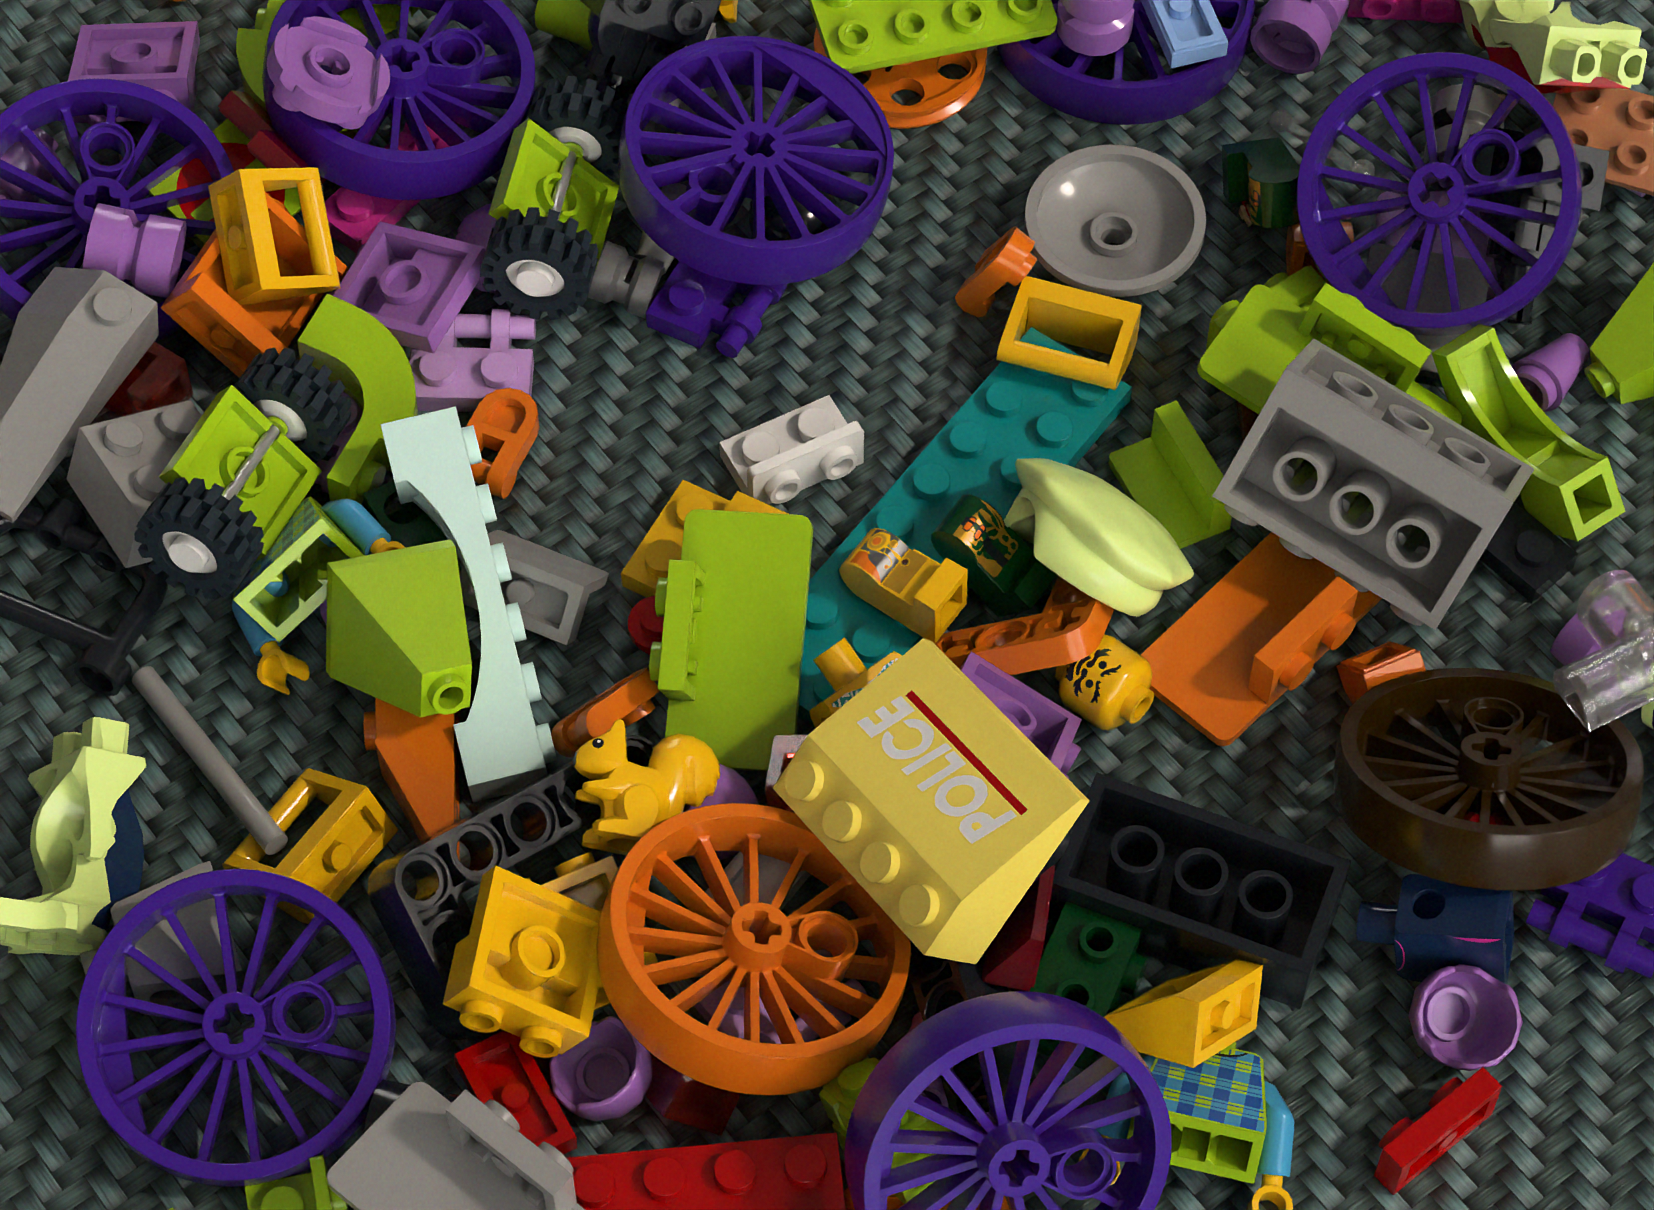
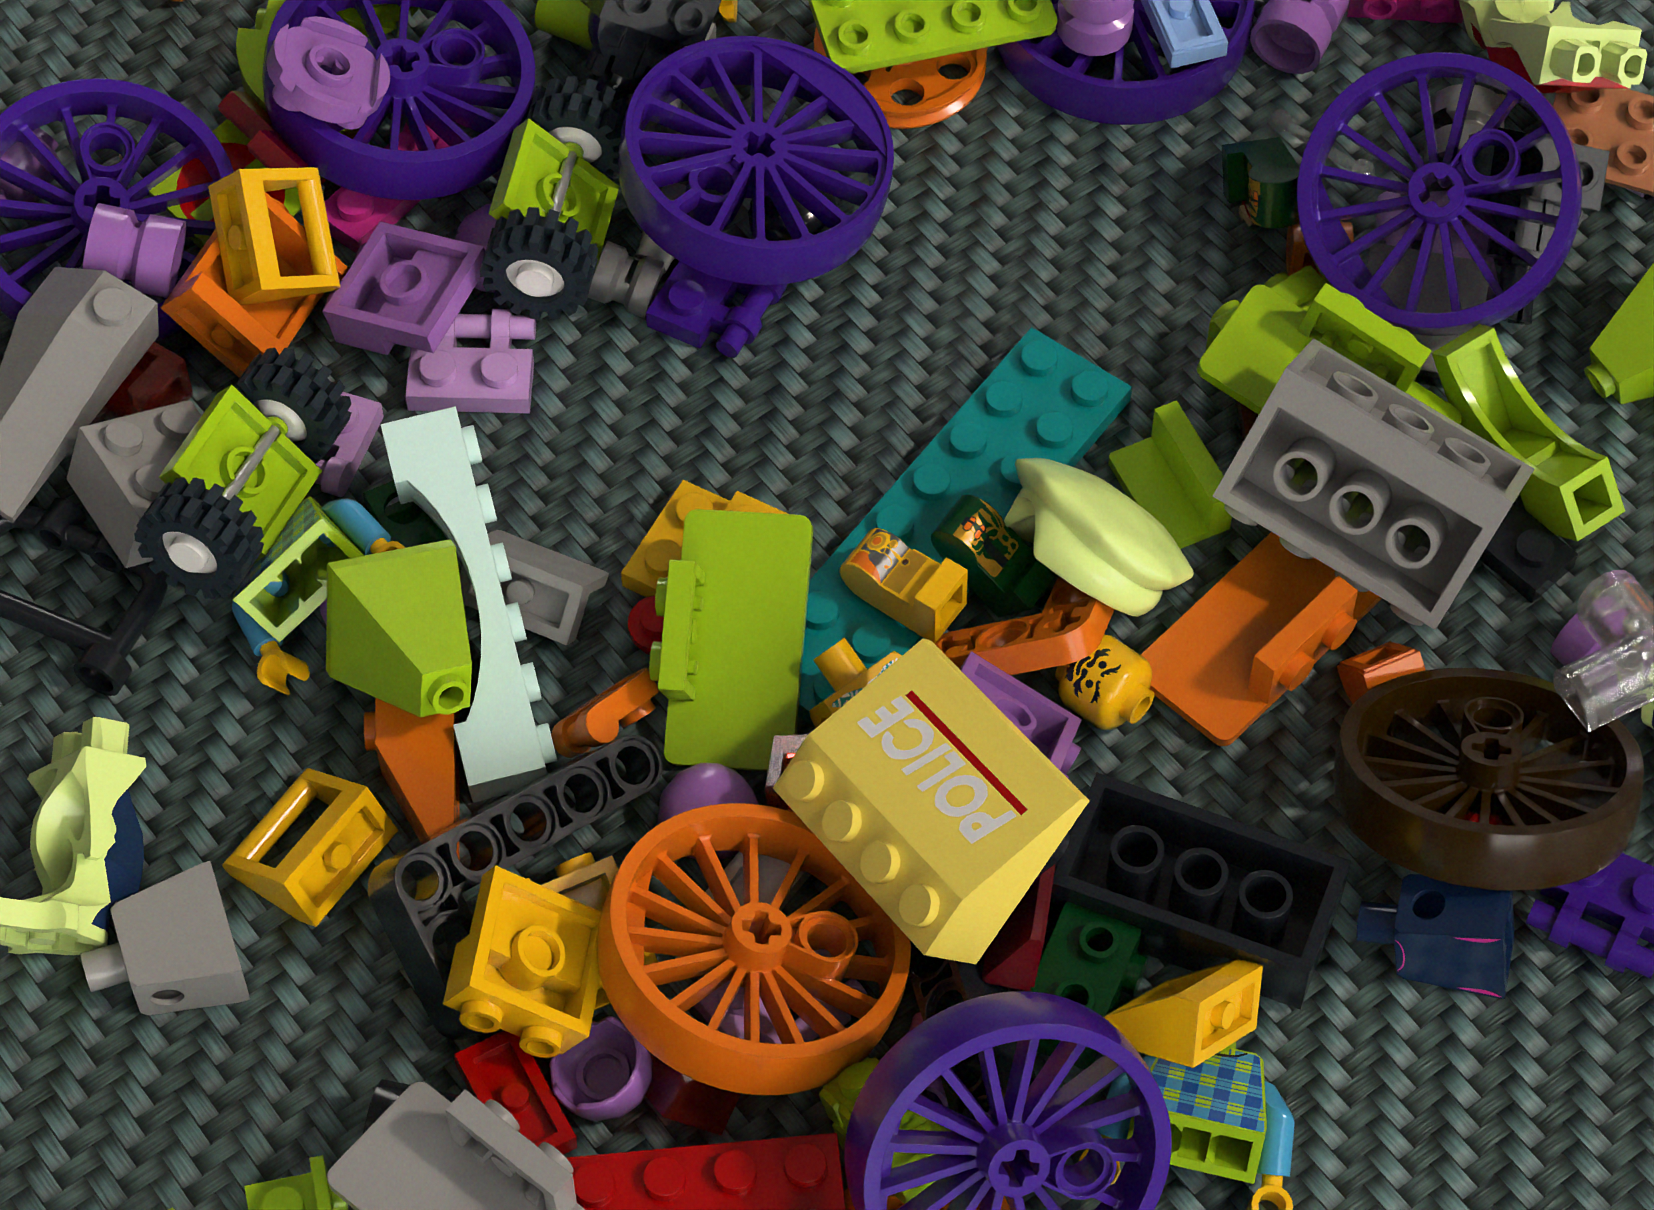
(106, 1047): dark purple piece -> none
(140, 53): medium lavender plate -> none
(210, 760): light grey bar -> none
(374, 376): lime arch -> none
(507, 424): orange plate -> none
(638, 796): yellow animal -> none
(794, 452): white bracket -> none
(1001, 263): orange plate -> none
(1074, 319): yellow tile -> none
(1120, 199): light grey dish -> none
(1454, 1113): red plate -> none
(1465, 1017): medium lavender hair -> none
(1552, 370): medium lavender cone -> none

